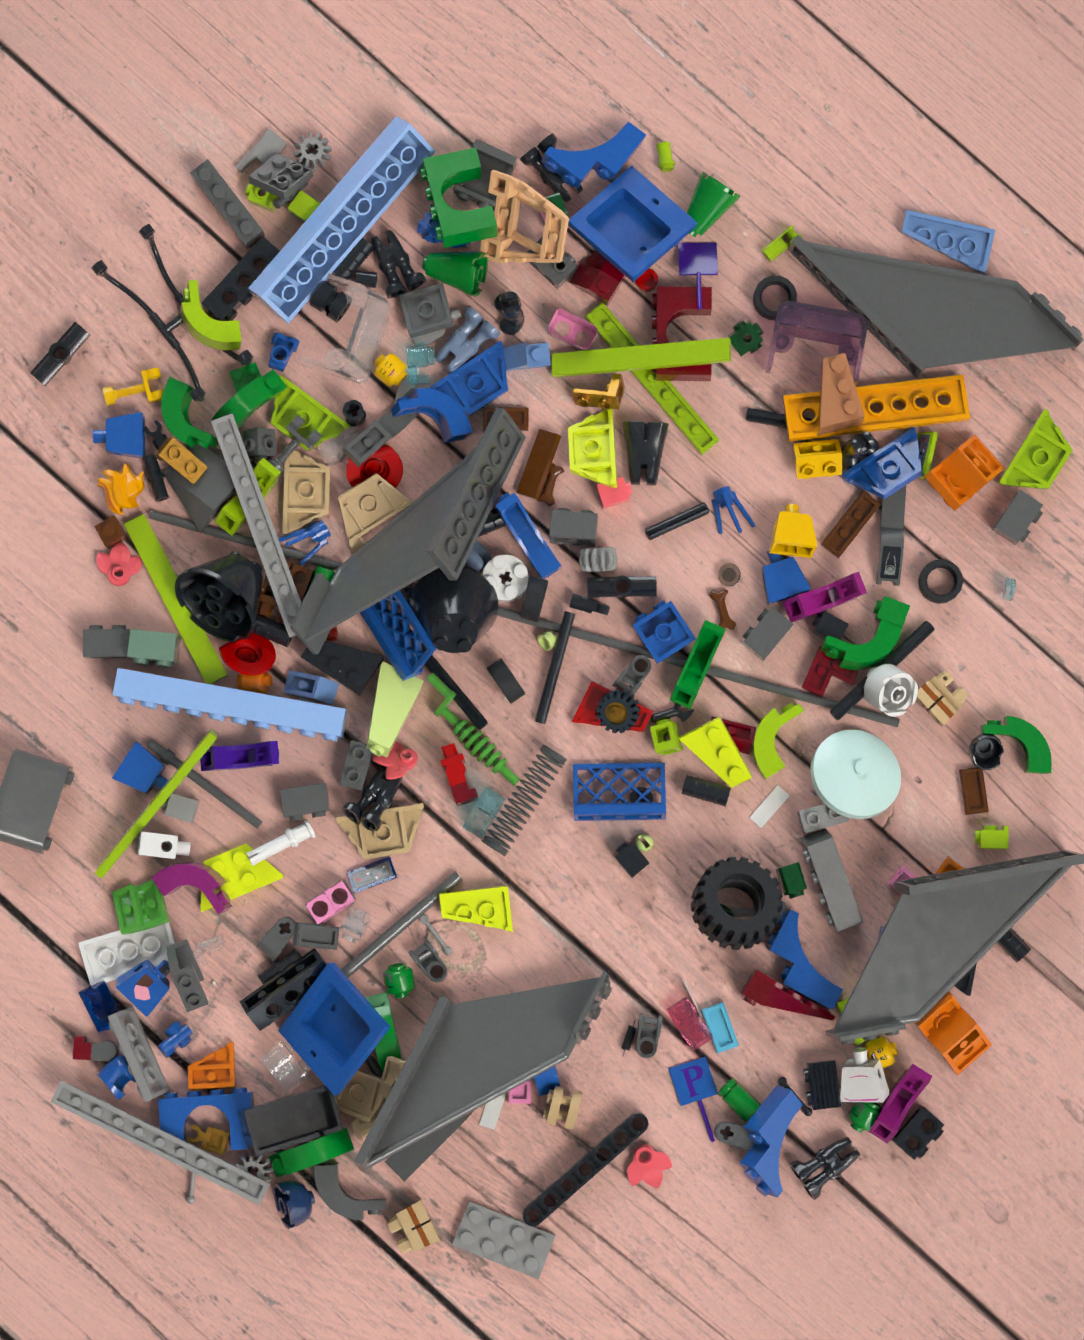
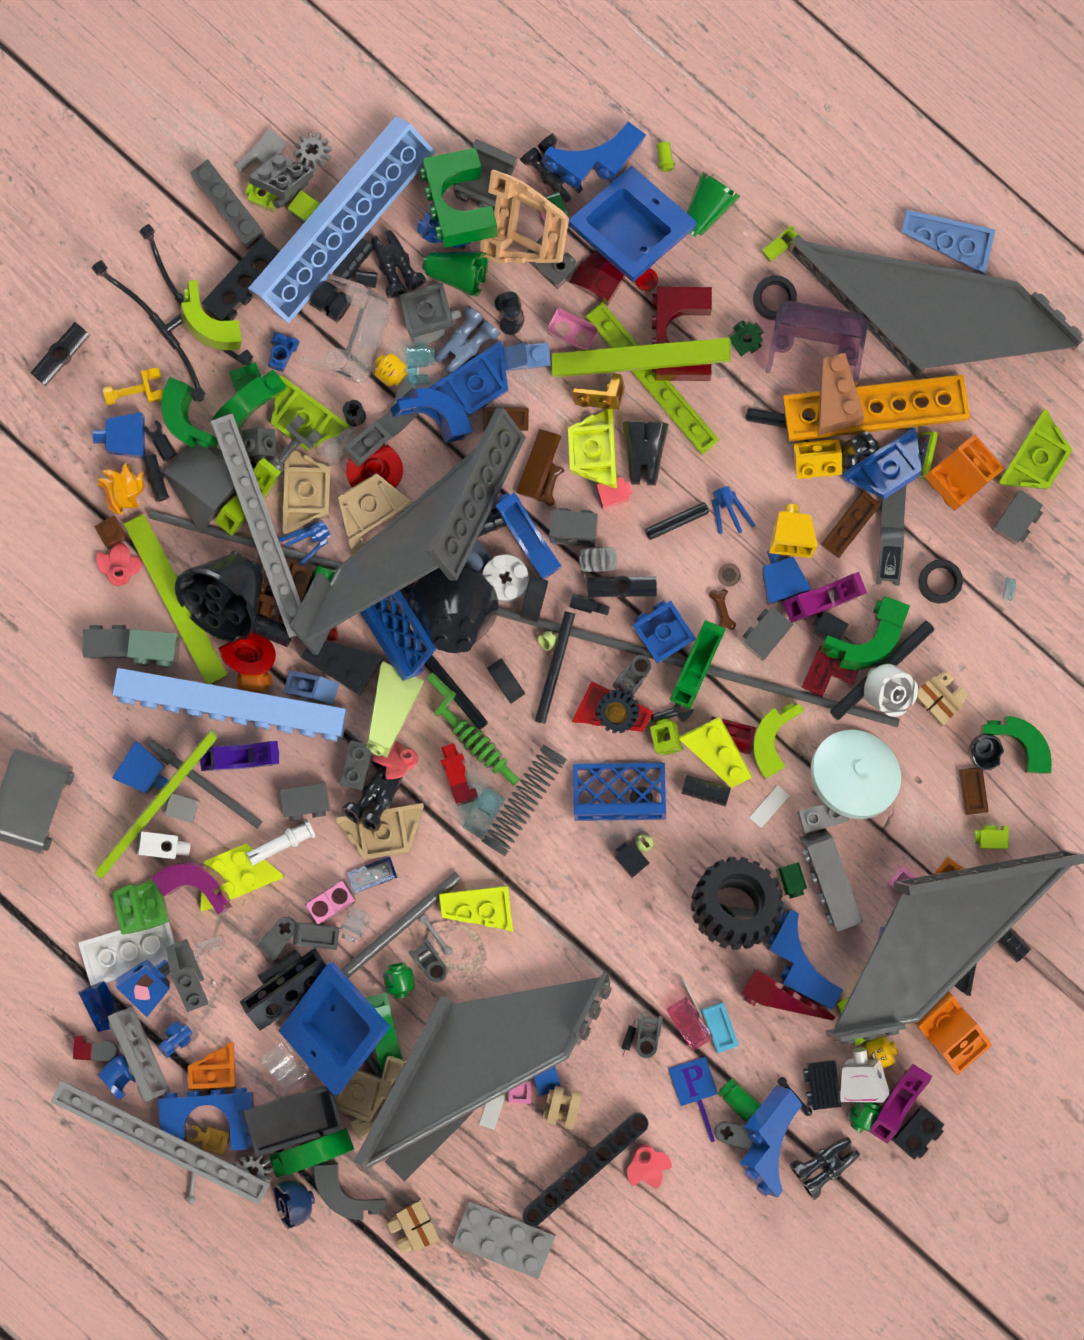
(181, 460): pearl gold bracket -> none
(698, 260): dark purple piece -> none

